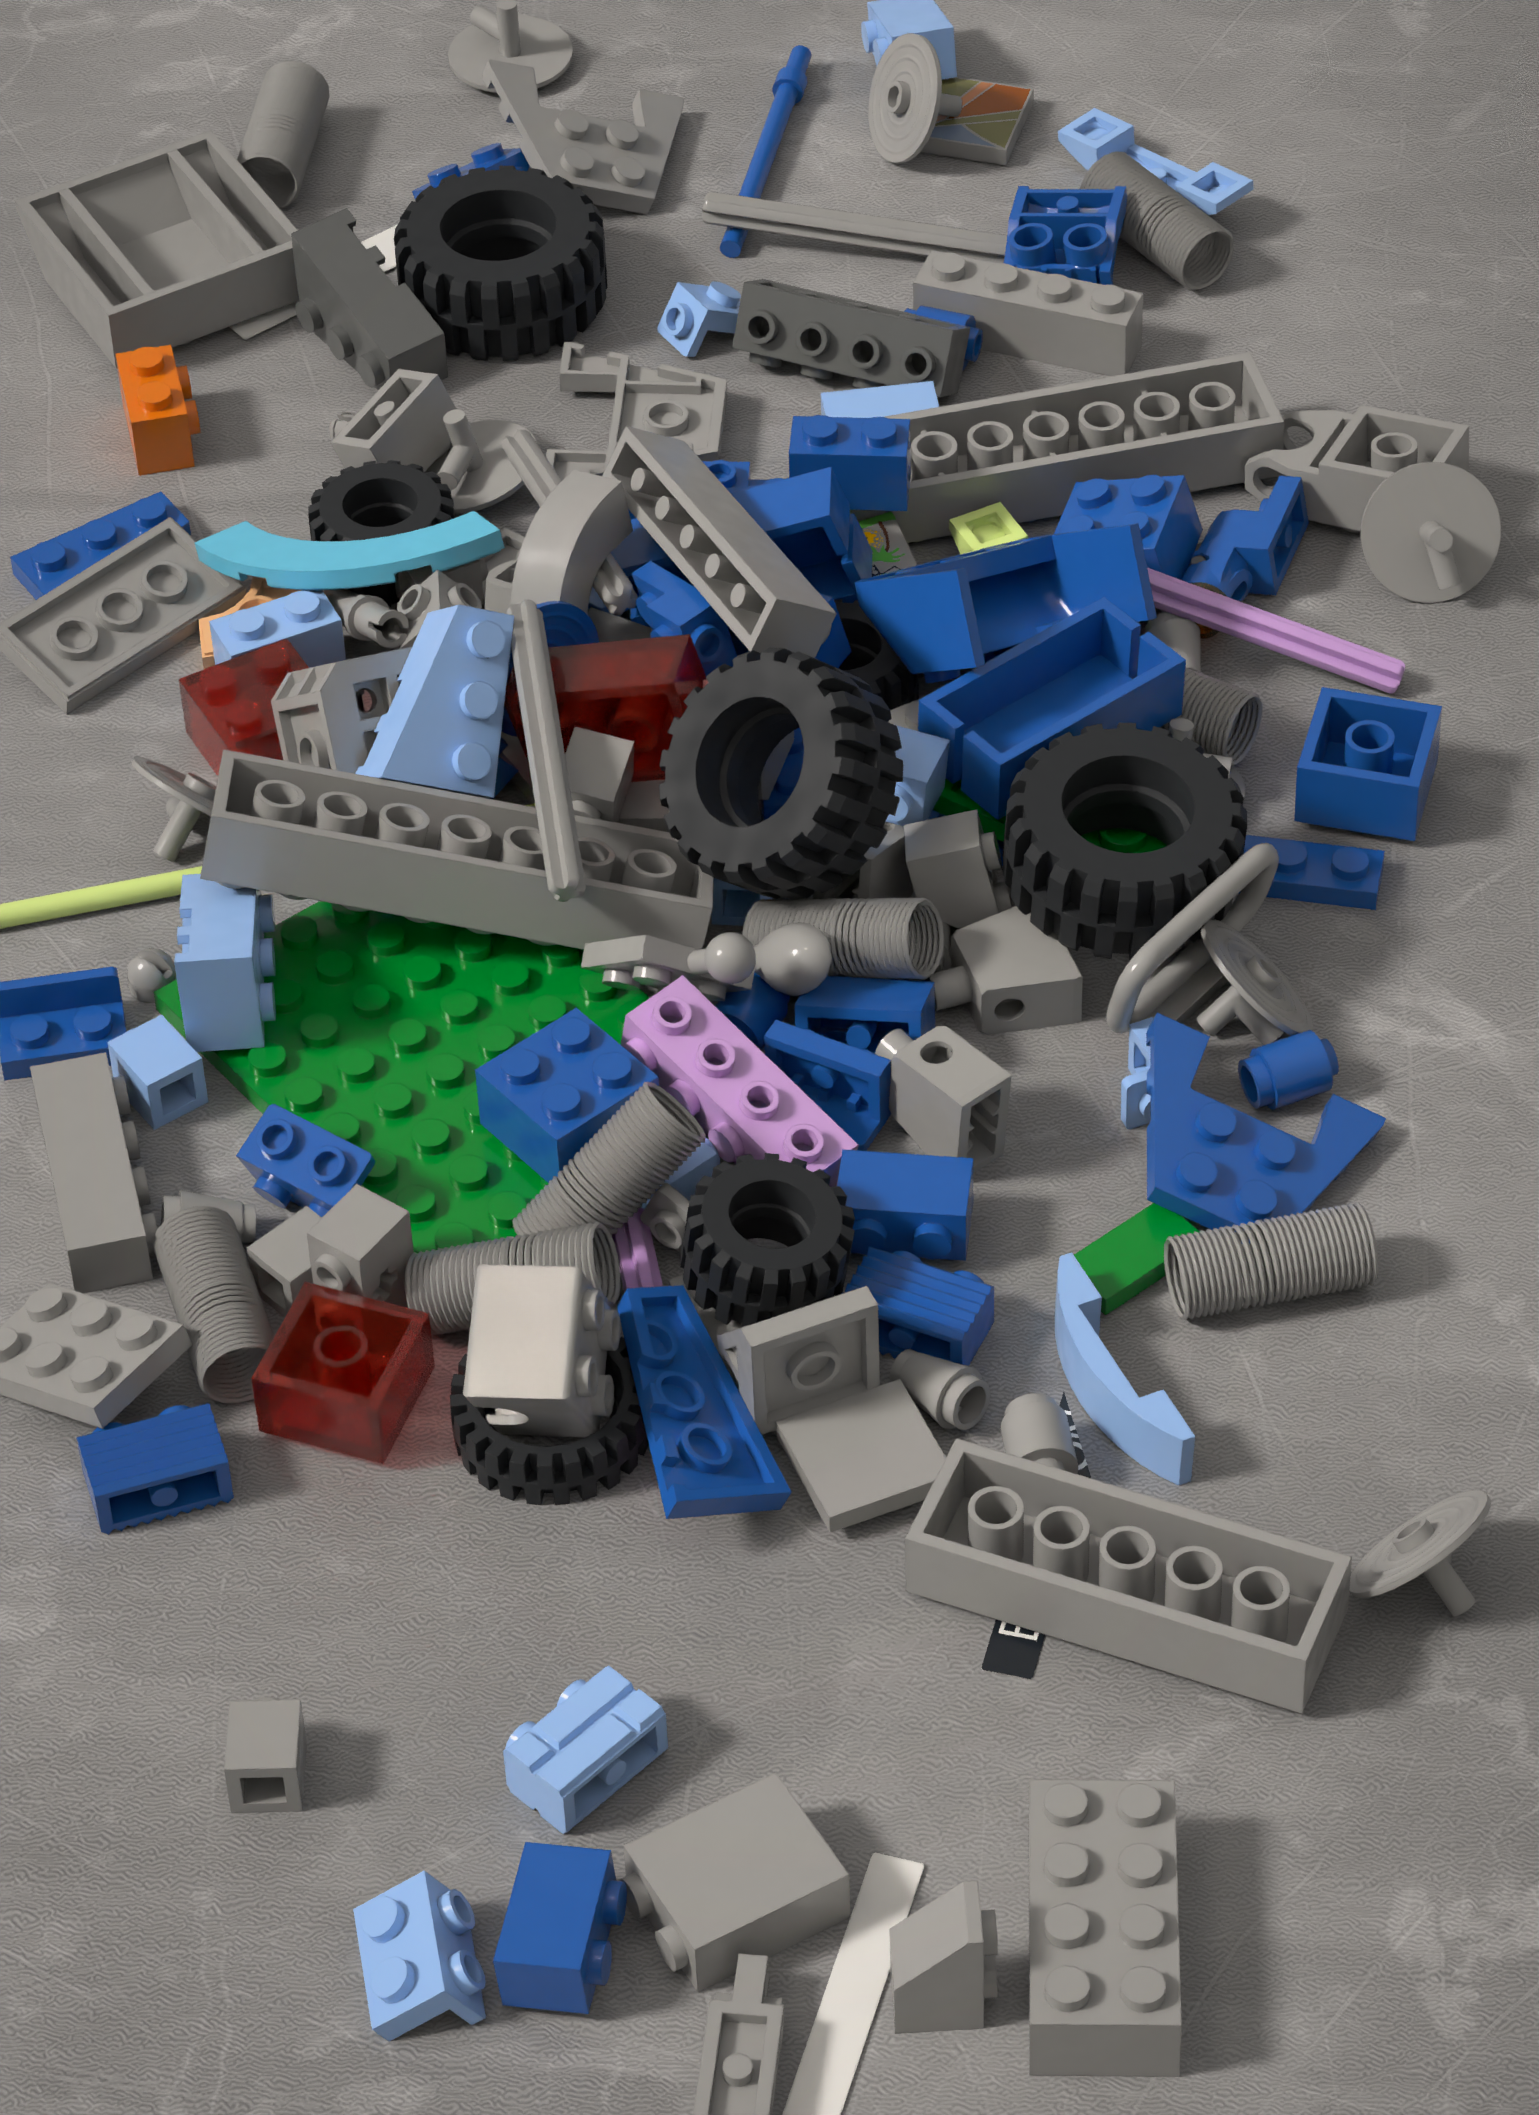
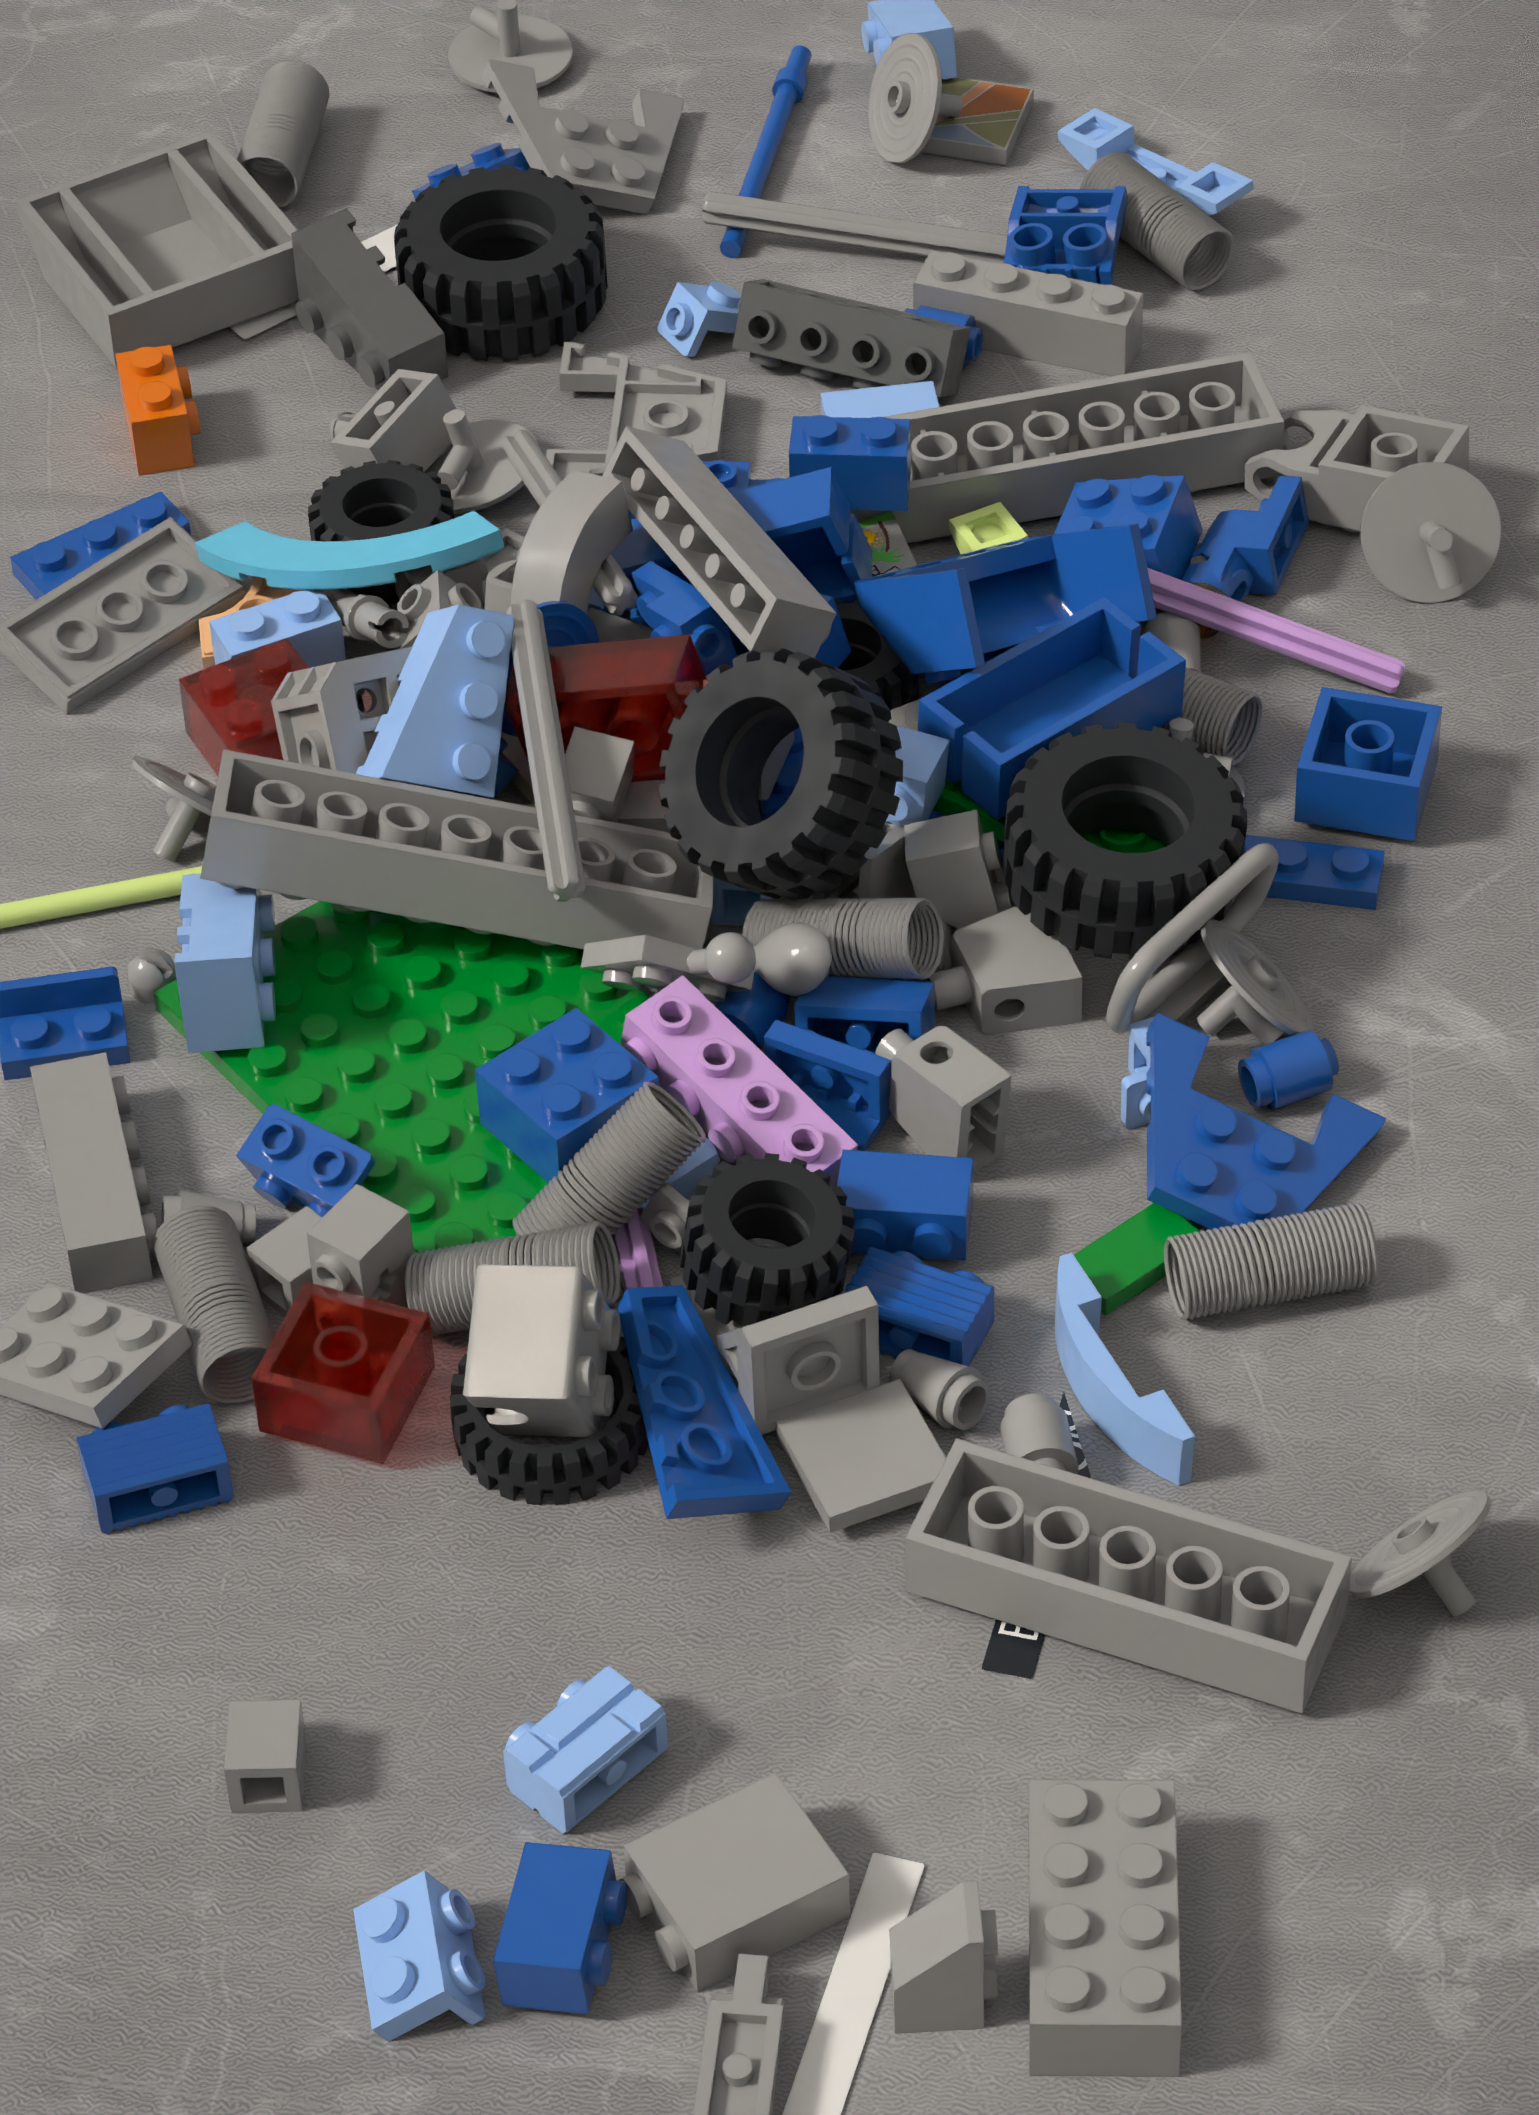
(159, 1071): light blue brick -> none

